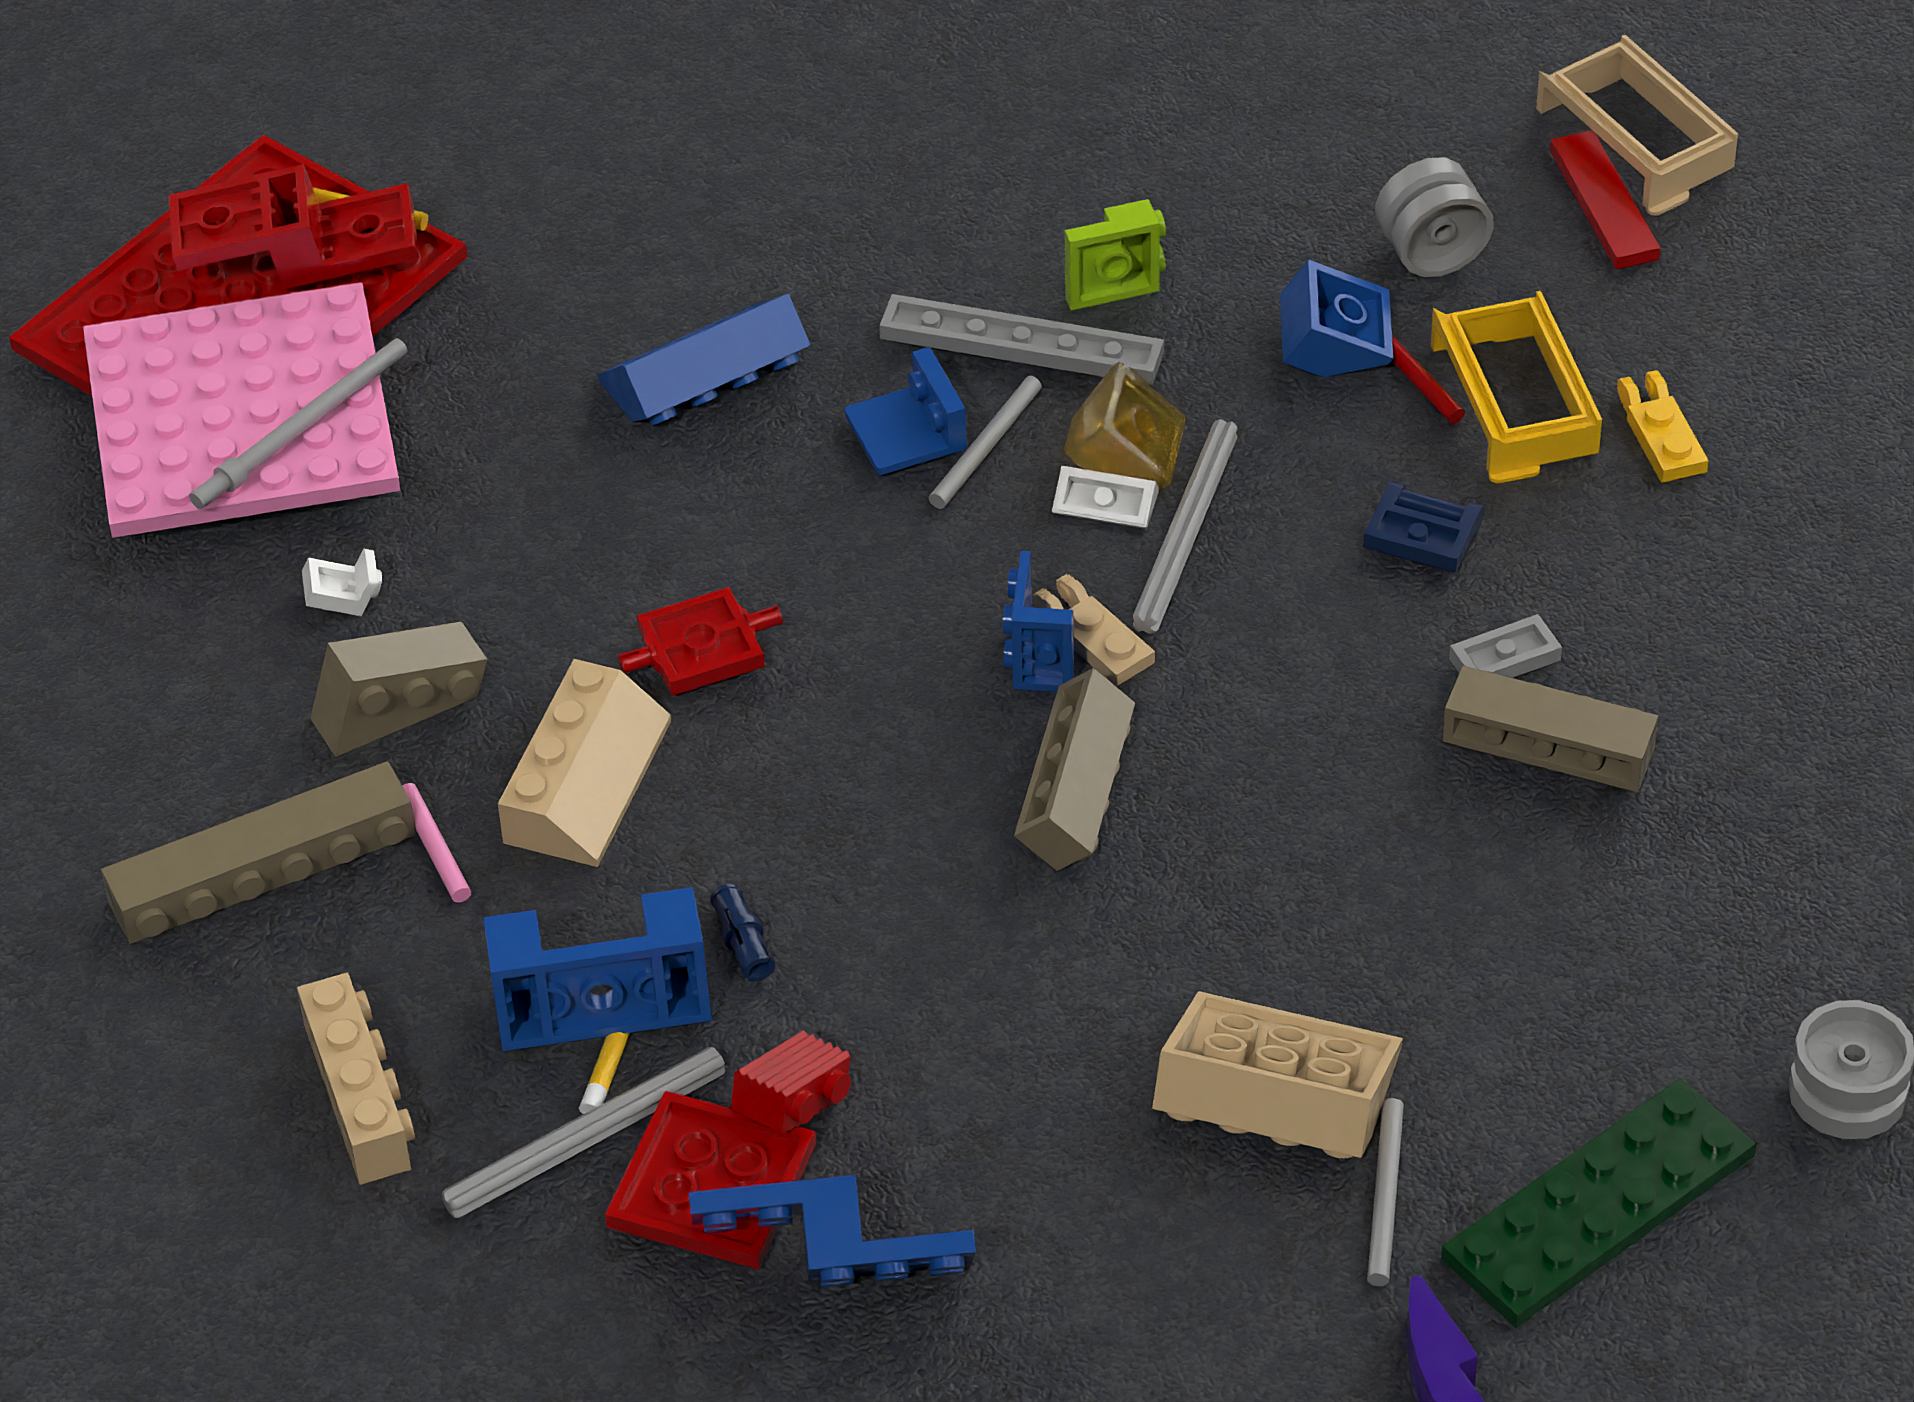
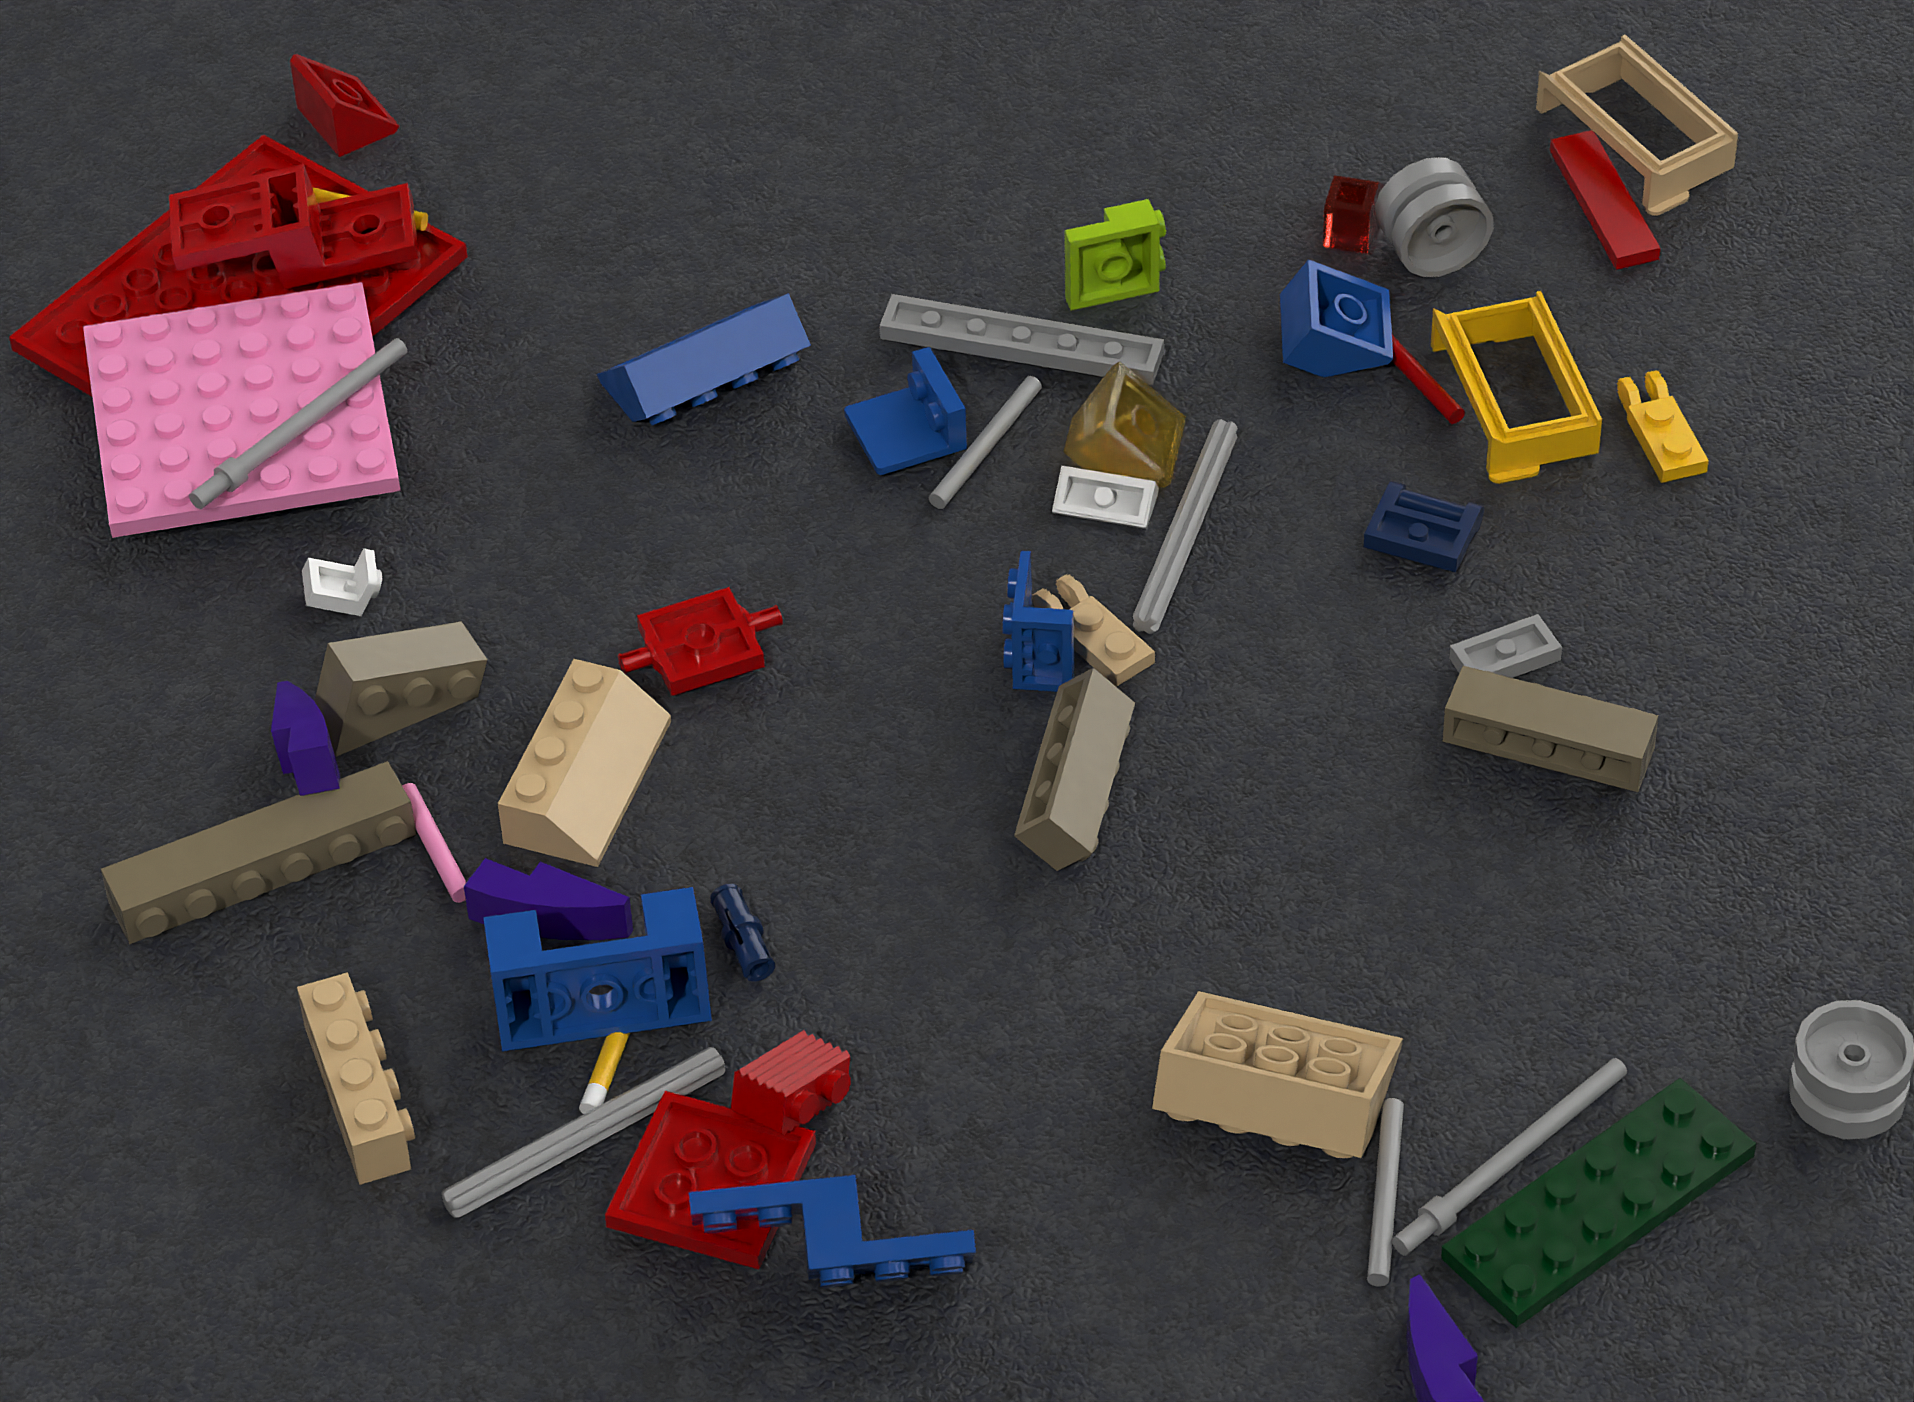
(303, 741): none -> dark purple slope
(339, 106): none -> red slope
(563, 902): none -> dark purple slope
(1350, 214): none -> clear red slope
(1441, 1211): none -> light grey bar

